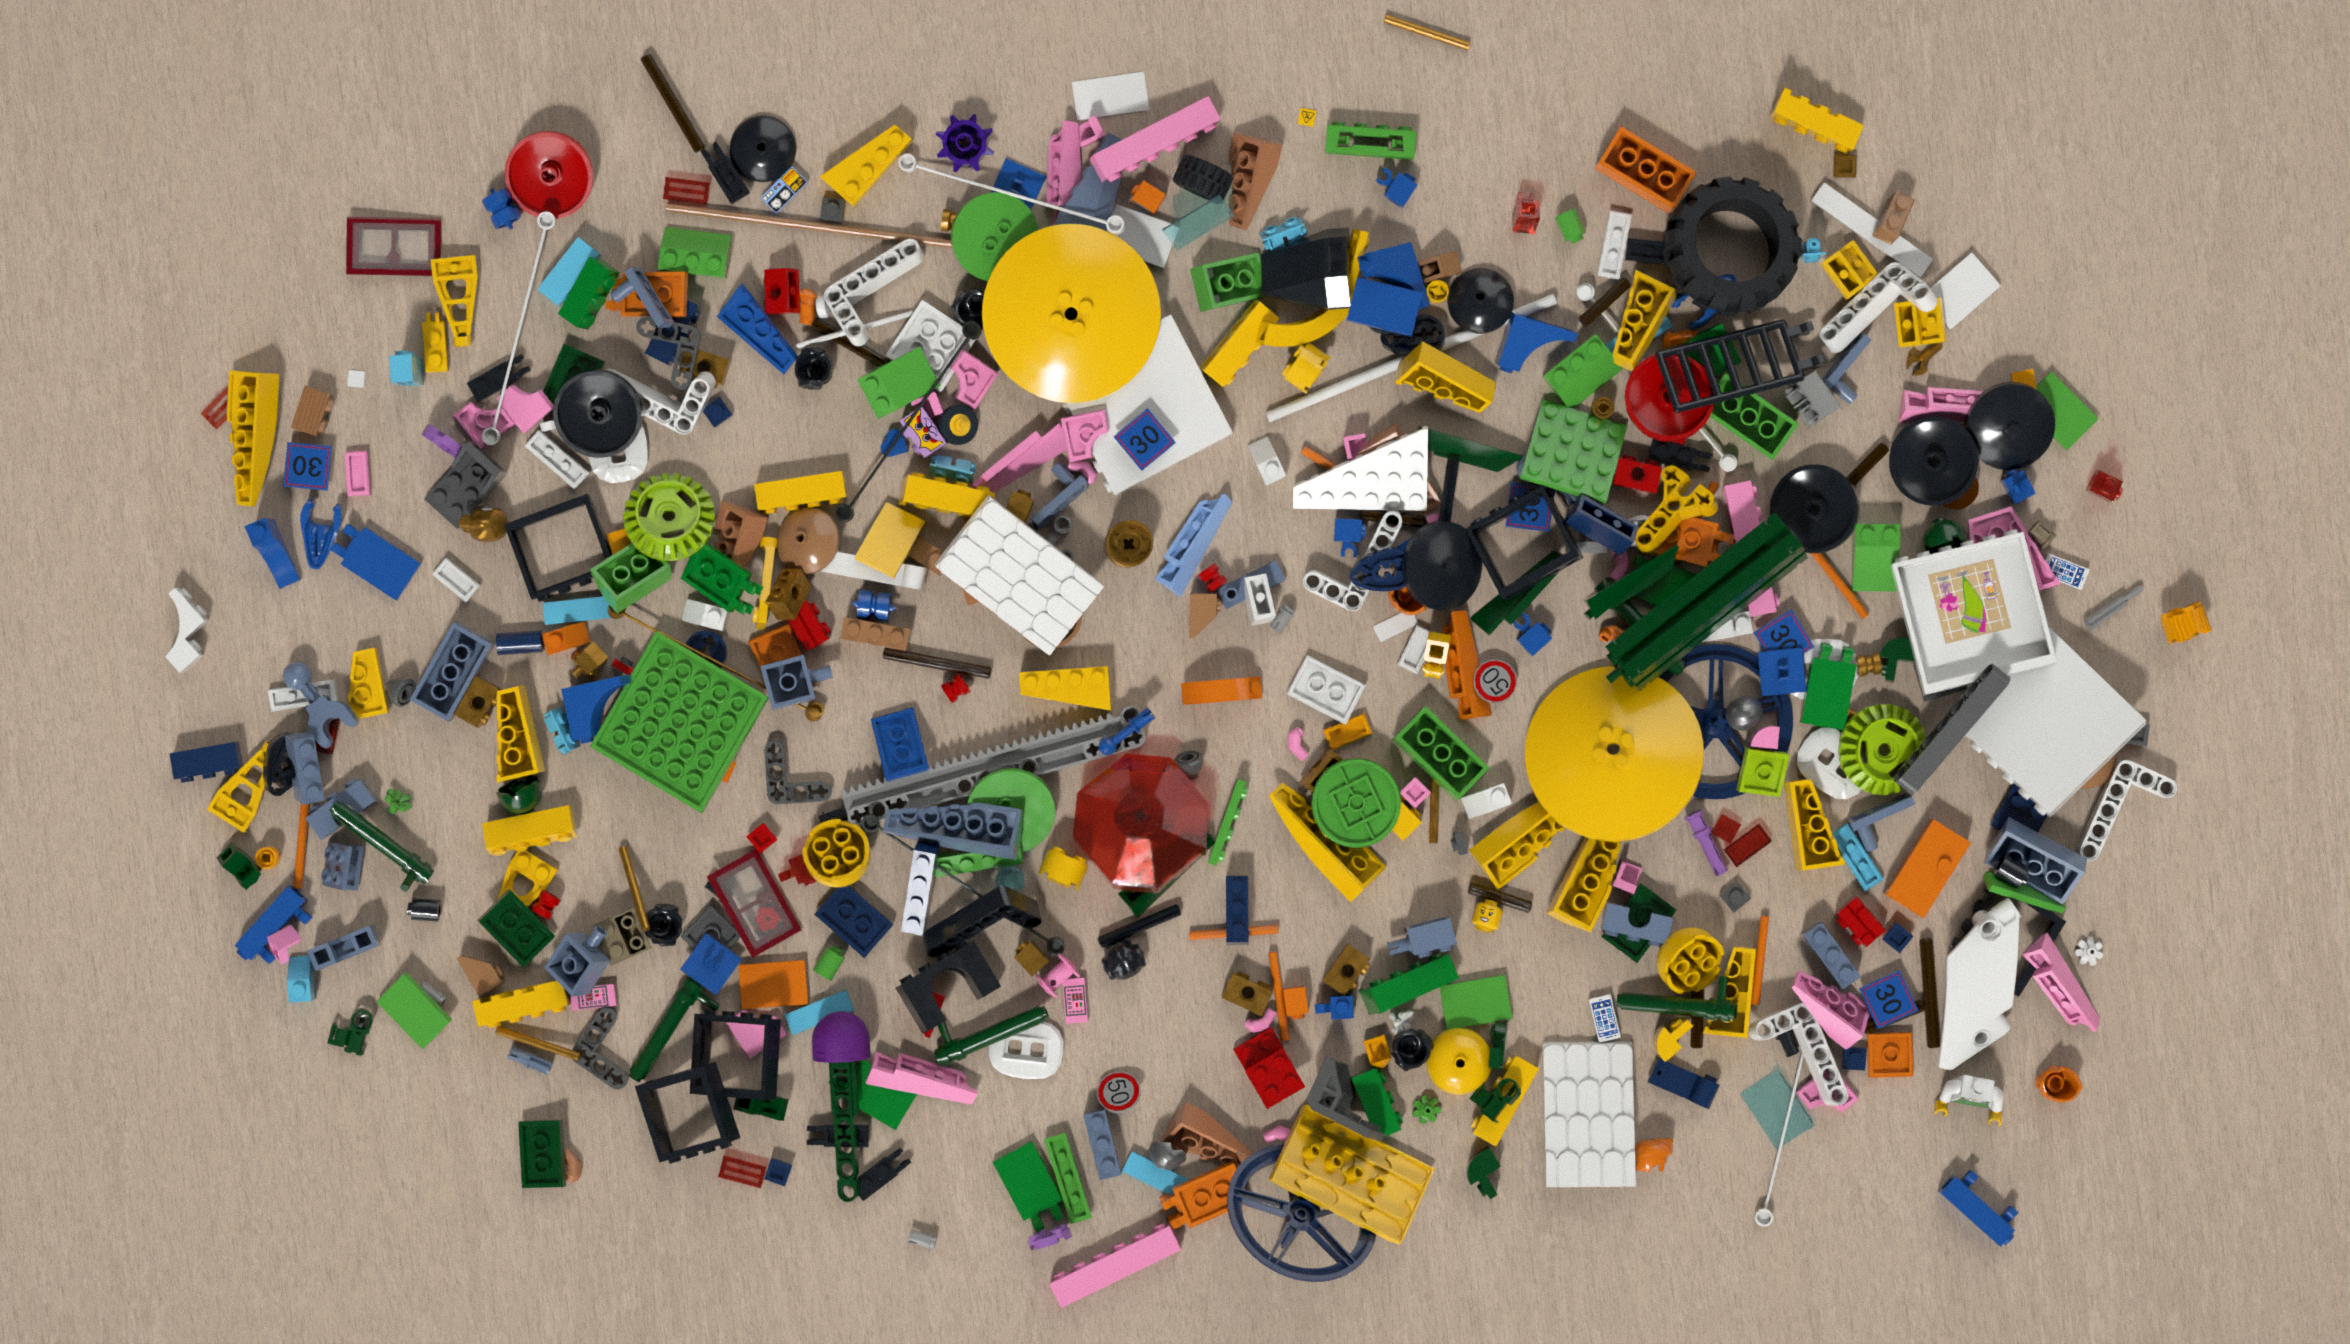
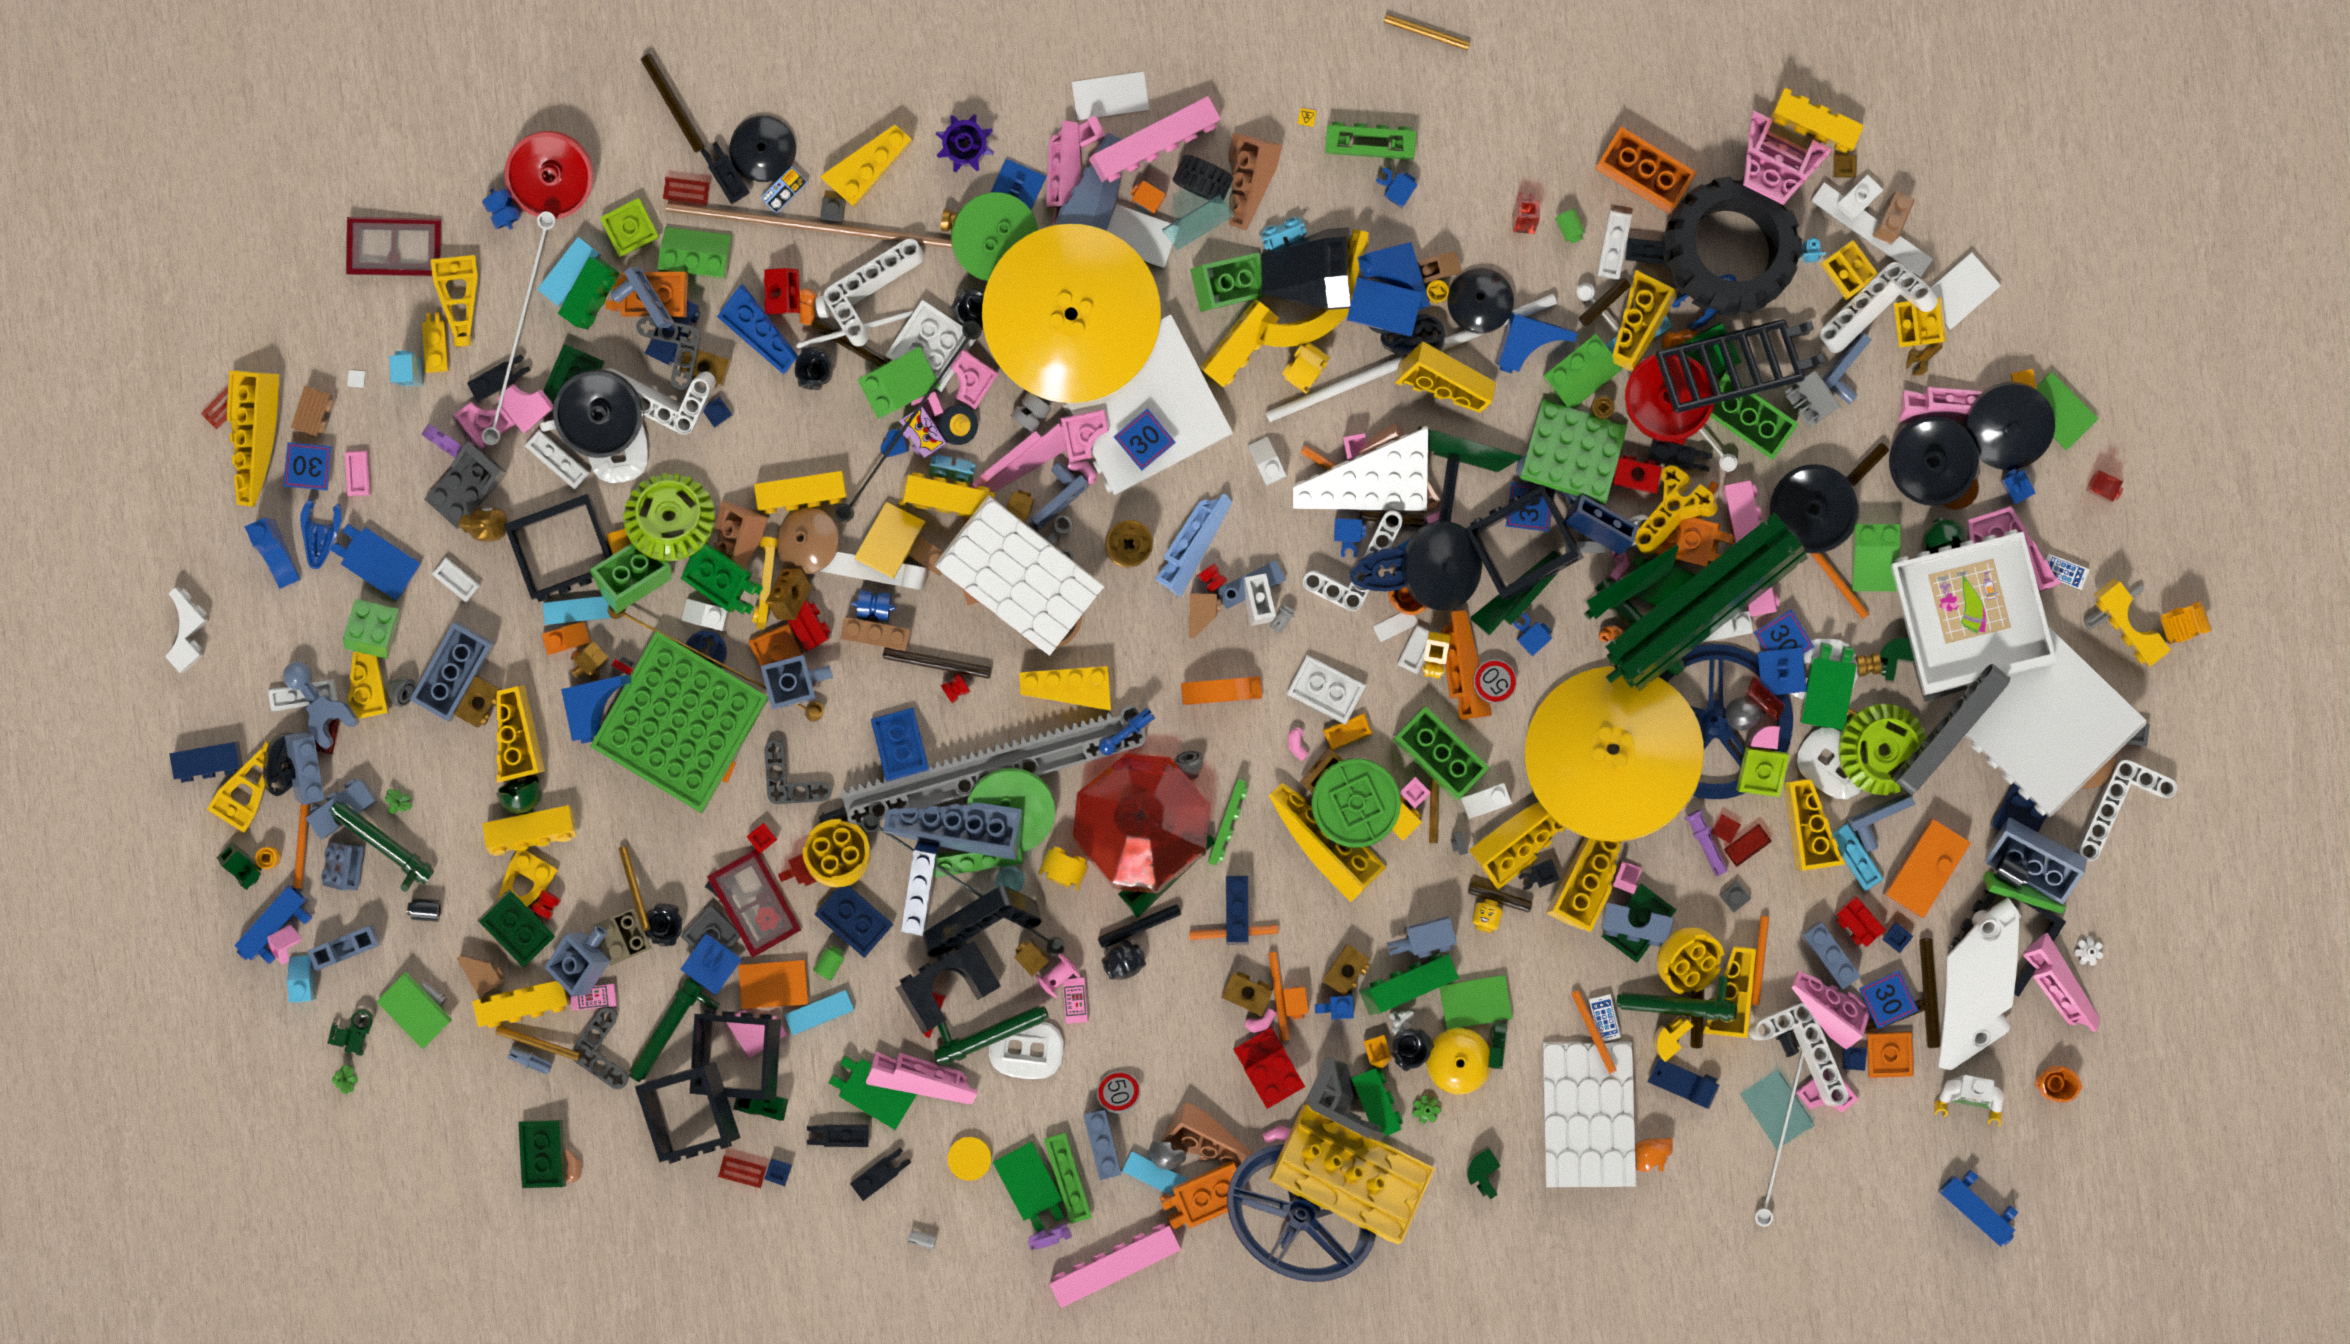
(344, 1079): none -> bright green plant
(371, 628): none -> bright green brick
(519, 642): dark blue brick -> none
(557, 721): medium azure hinge -> none
(629, 227): none -> lime plate
(841, 1041): piece -> none
(969, 1158): none -> yellow tile
(1036, 406): none -> light grey wheel
(1114, 224): white piece -> none
(1491, 1102): dark green piece -> none
(1519, 1071): yellow brick -> none
(1543, 874): none -> black plate
(1594, 1032): none -> orange bar
(1765, 699): none -> clear red tile
(1777, 165): none -> bright pink wedge
(1859, 197): none -> white plate
(2041, 534): dark tan bush -> none
(2115, 601): none -> yellow arch

